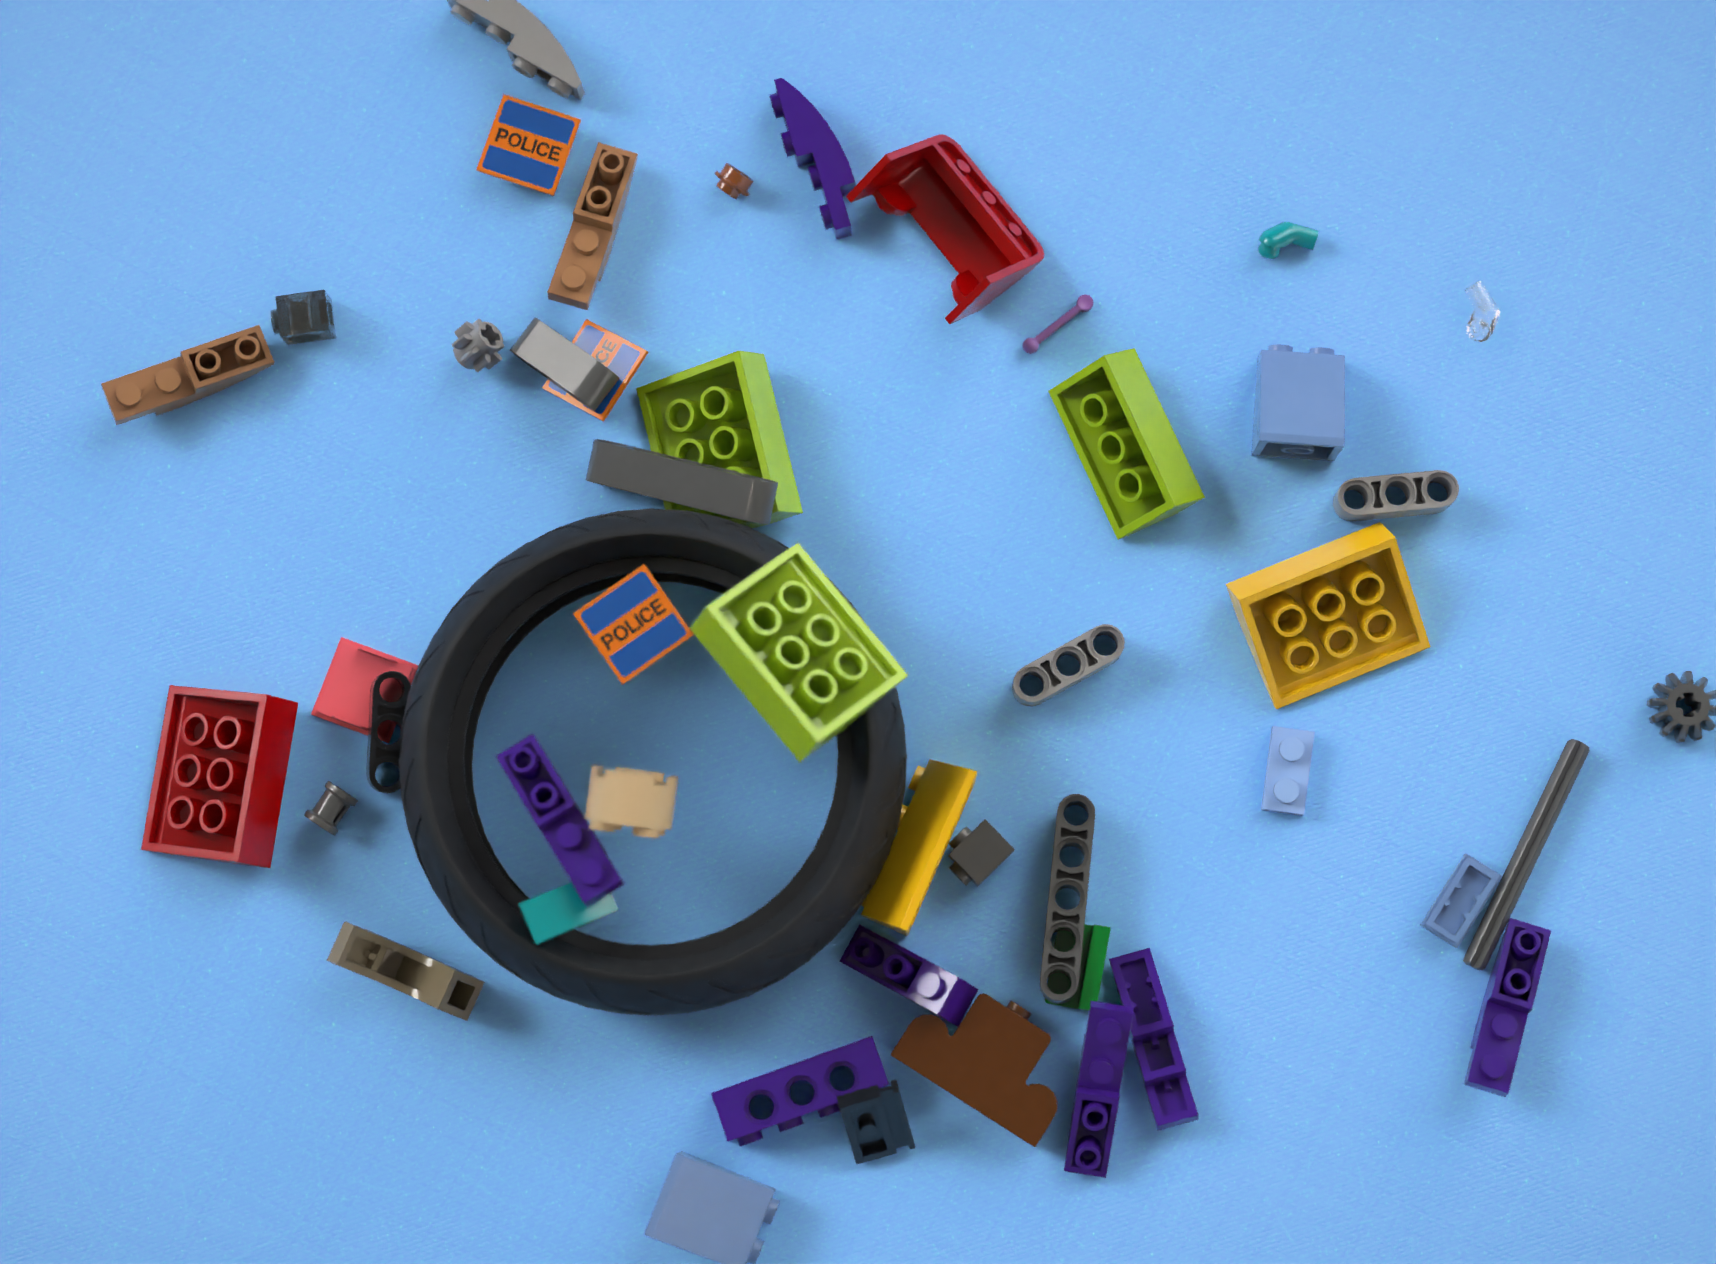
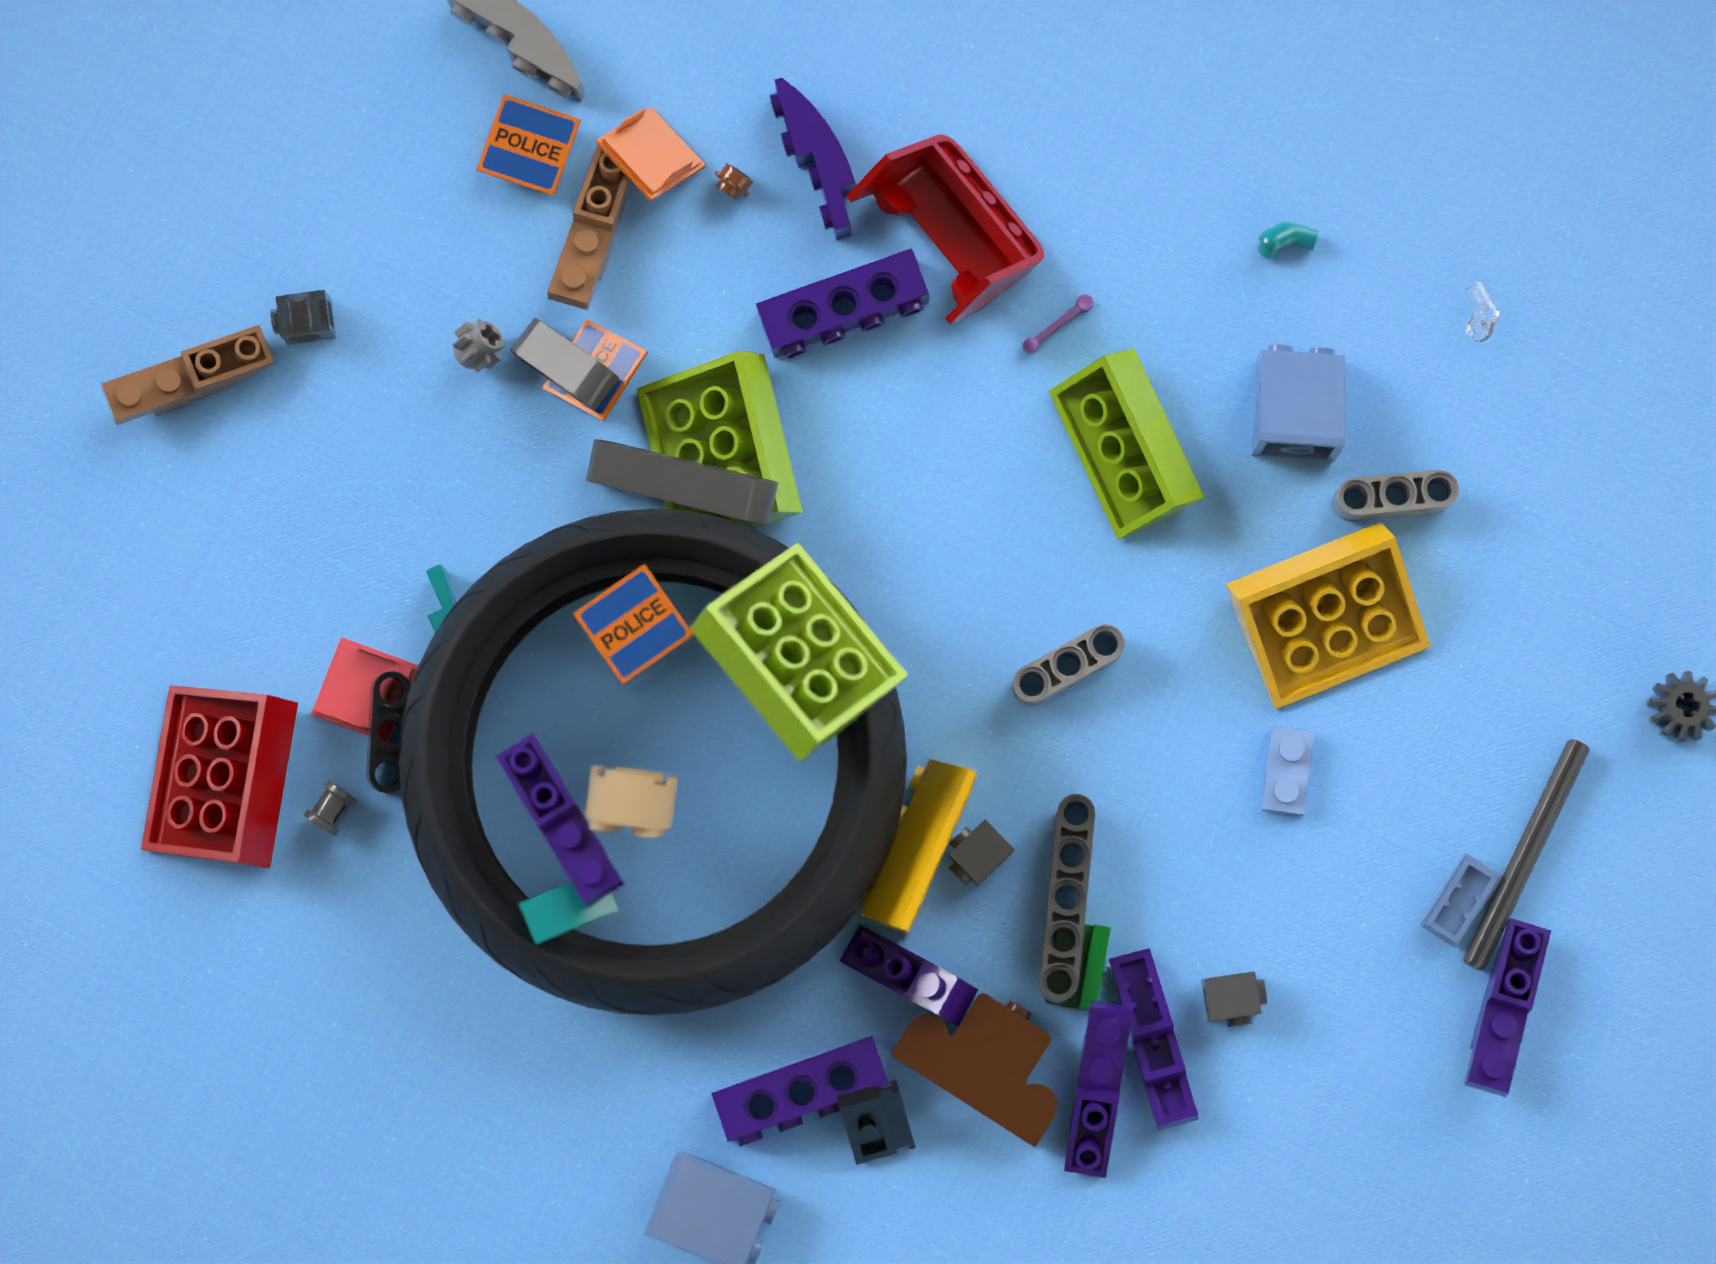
(405, 970): dark tan arch -> none
(444, 591): none -> teal slope
(650, 153): none -> piece
(897, 271): none -> dark purple brick
(1234, 997): none -> dark grey brick

